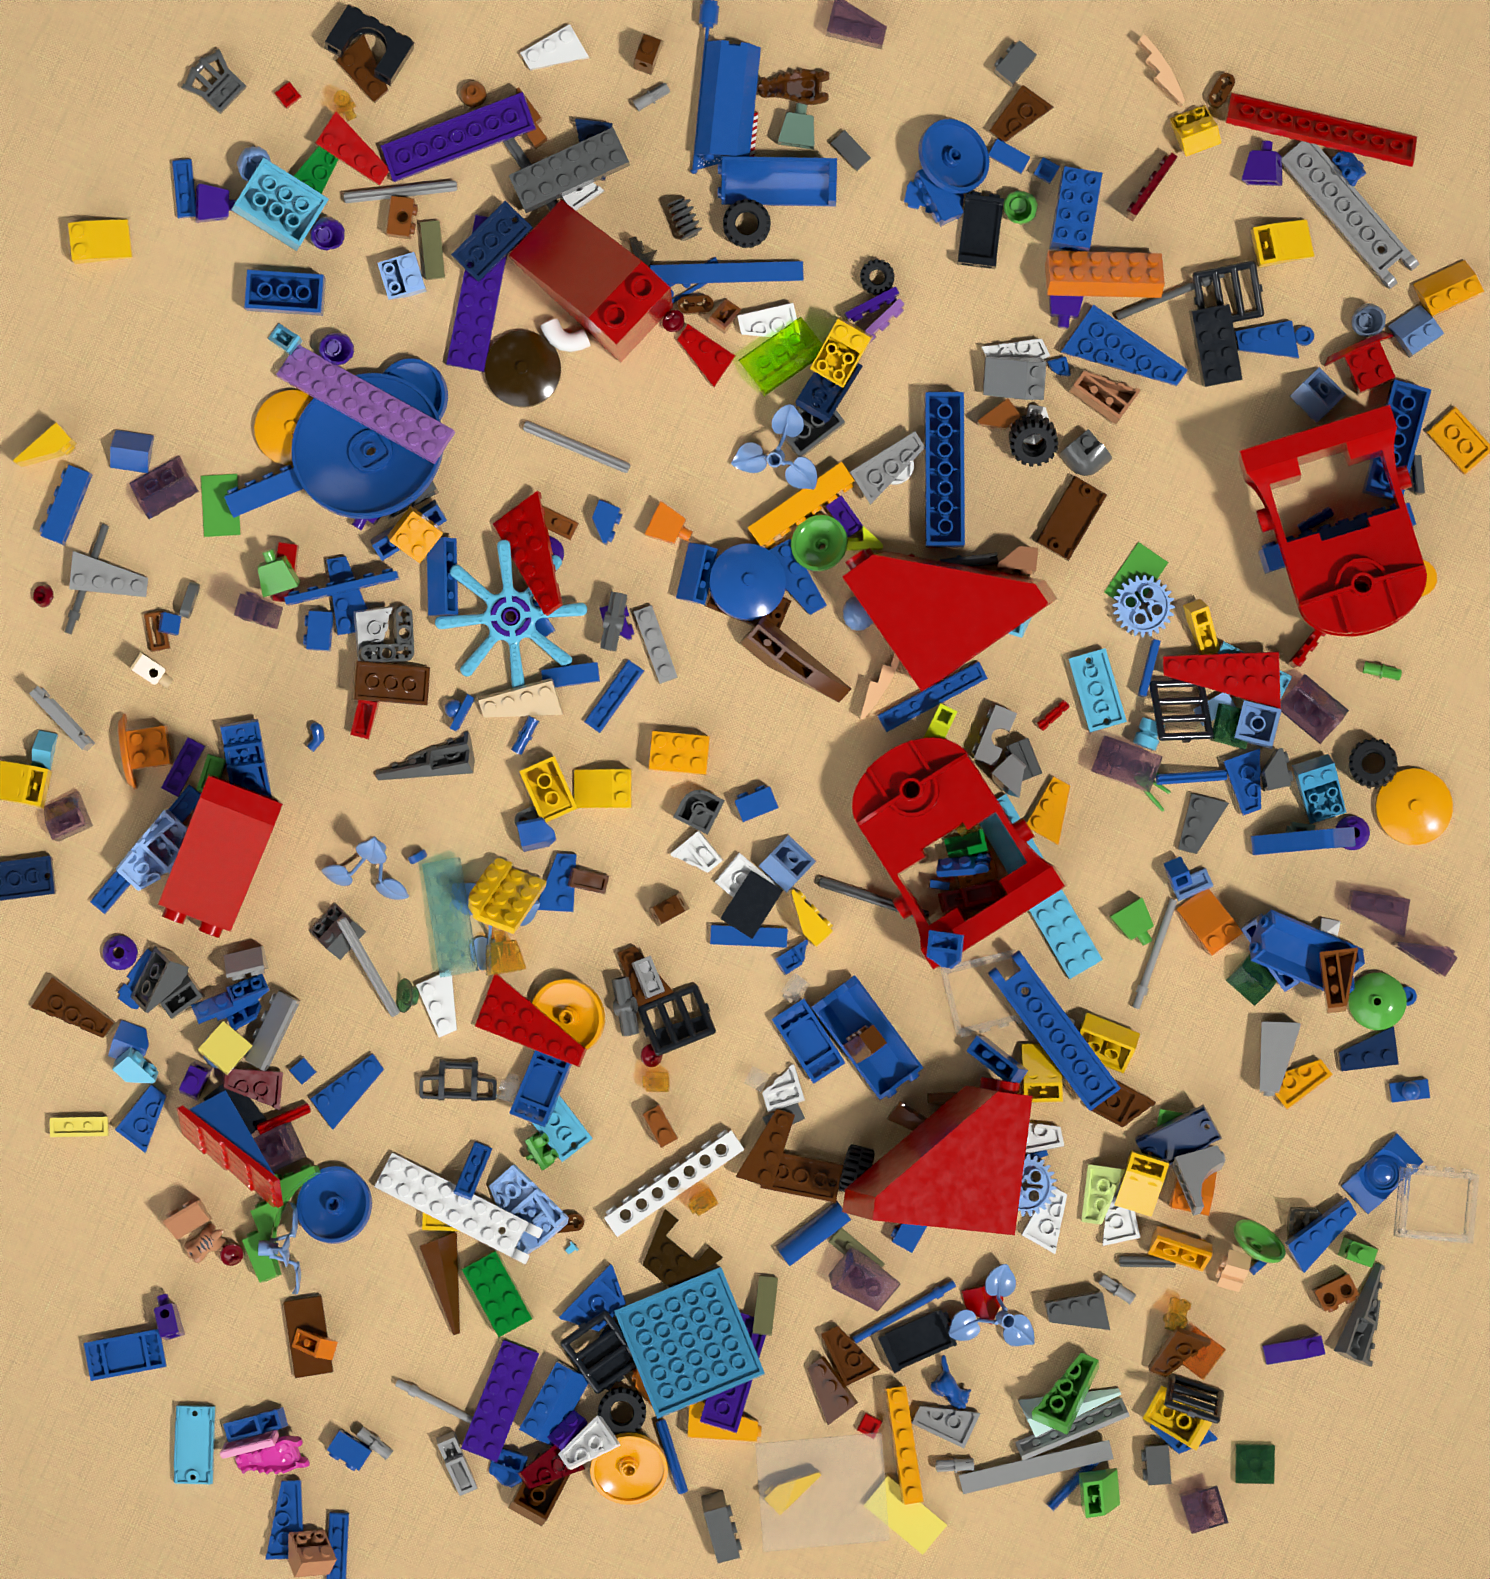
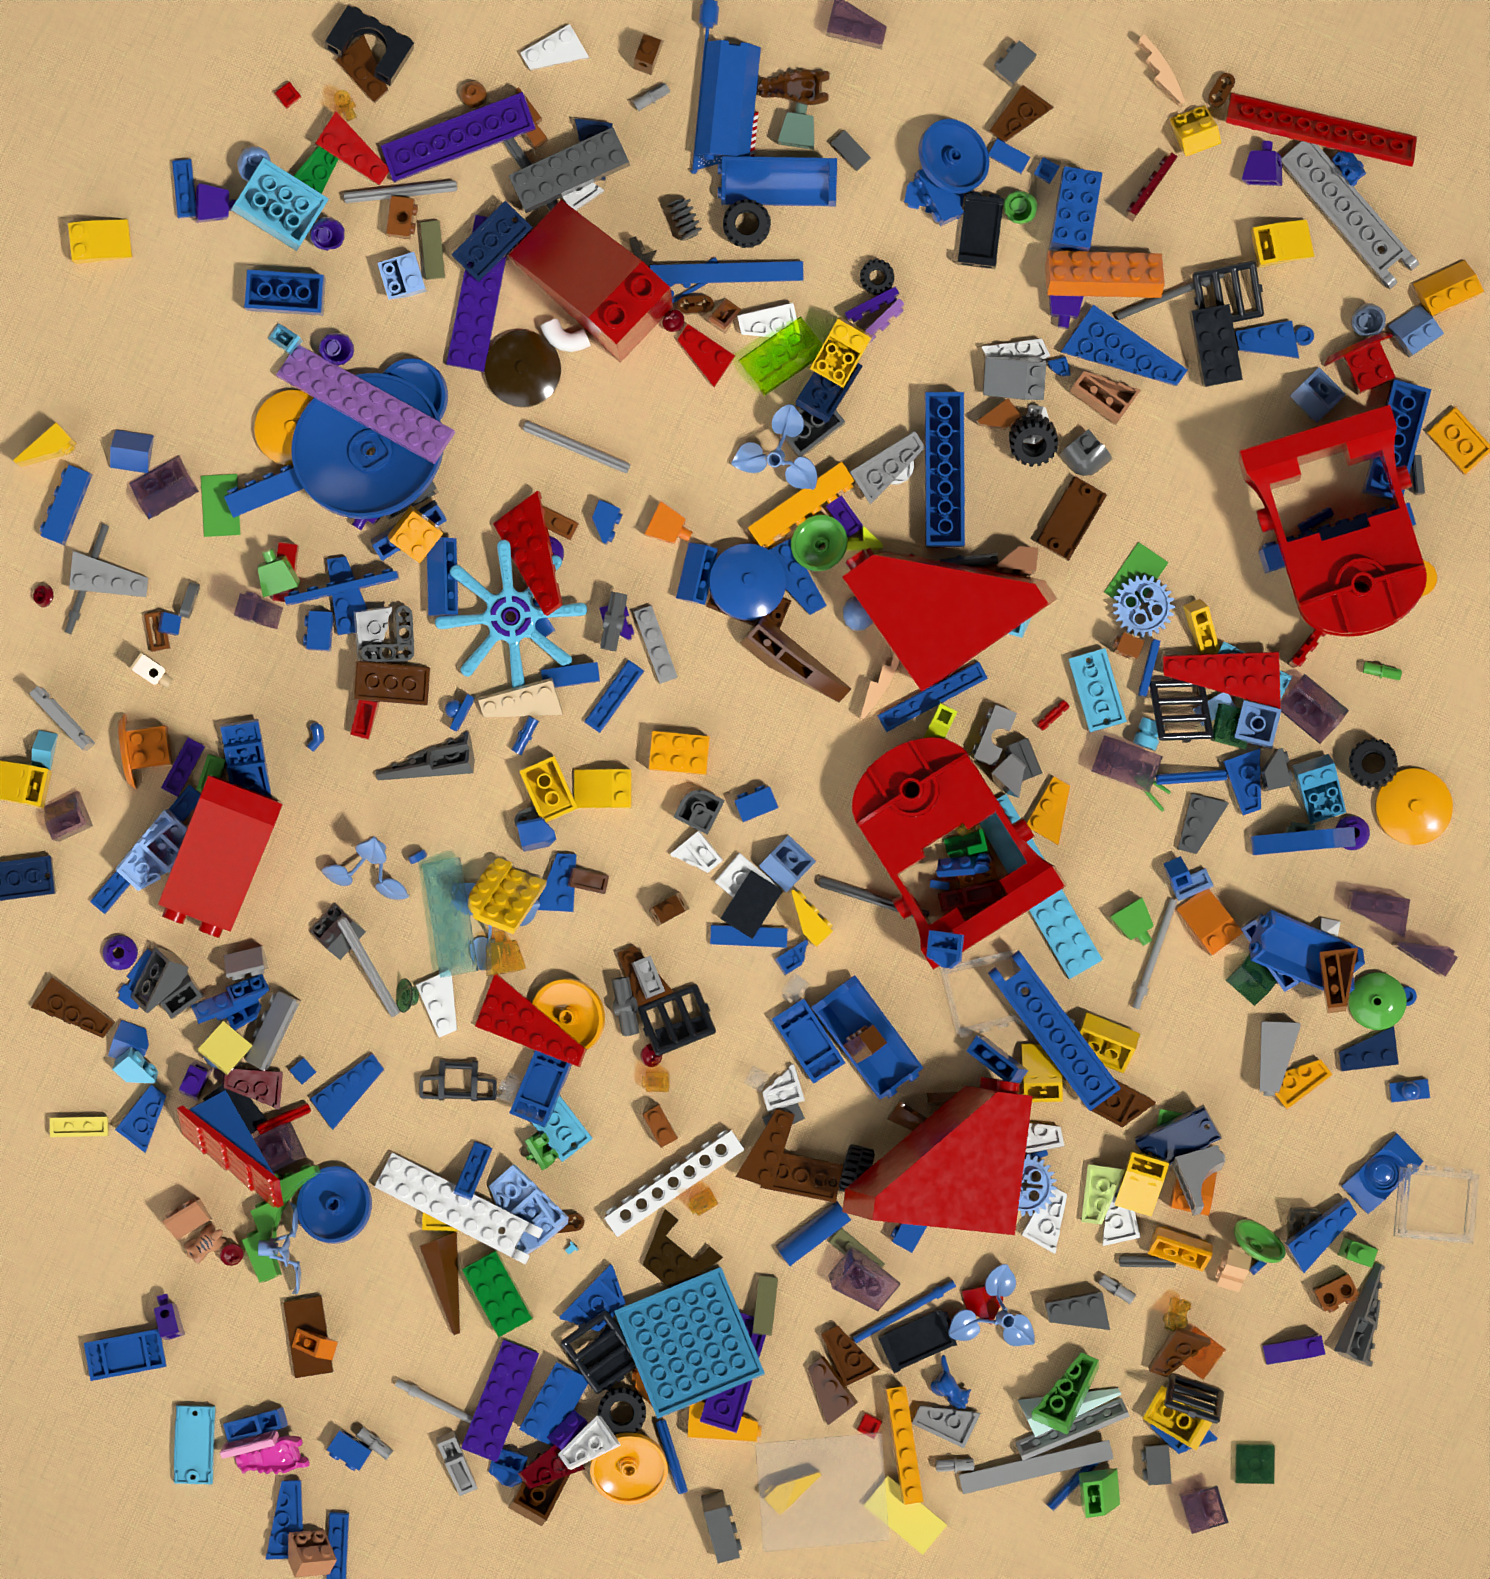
(223, 91): dark grey plate -> none
(1128, 646): none -> dark orange brick

